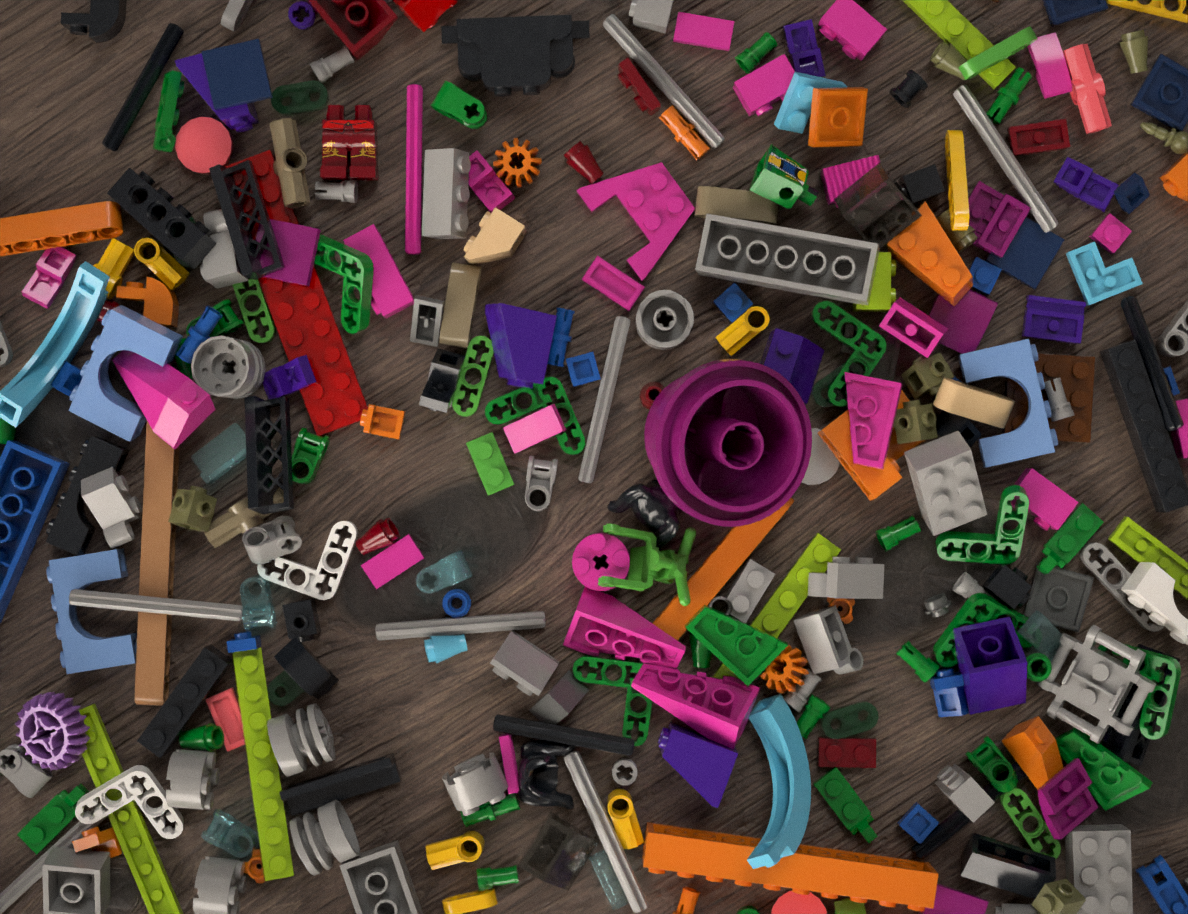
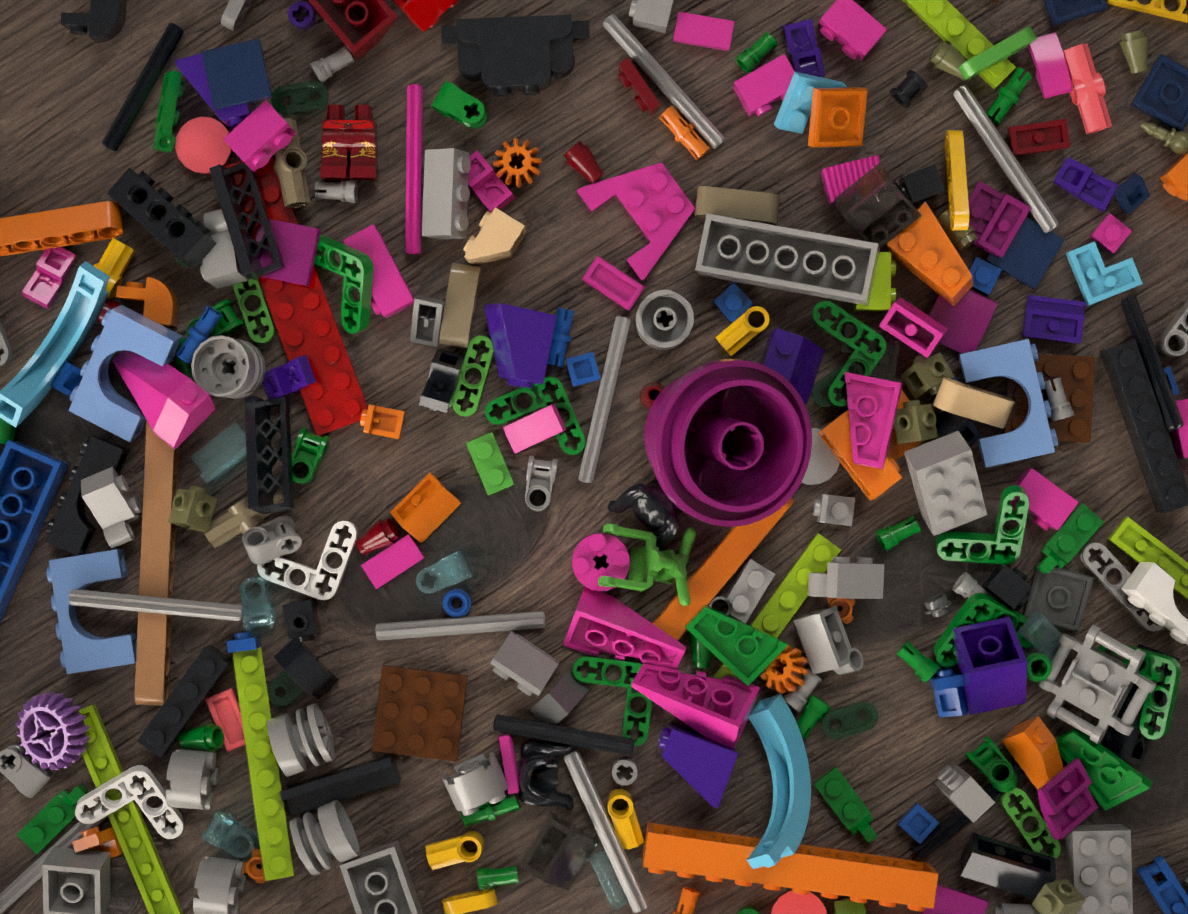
(162, 264): yellow piece -> none
(260, 136): none -> dark pink brick
(419, 713): none -> reddish brown plate
(425, 508): none -> orange panel
(443, 647): medium azure cone -> none
(782, 179): green torso -> none
(834, 509): none -> light grey bracket
(847, 752): dark red plate -> none

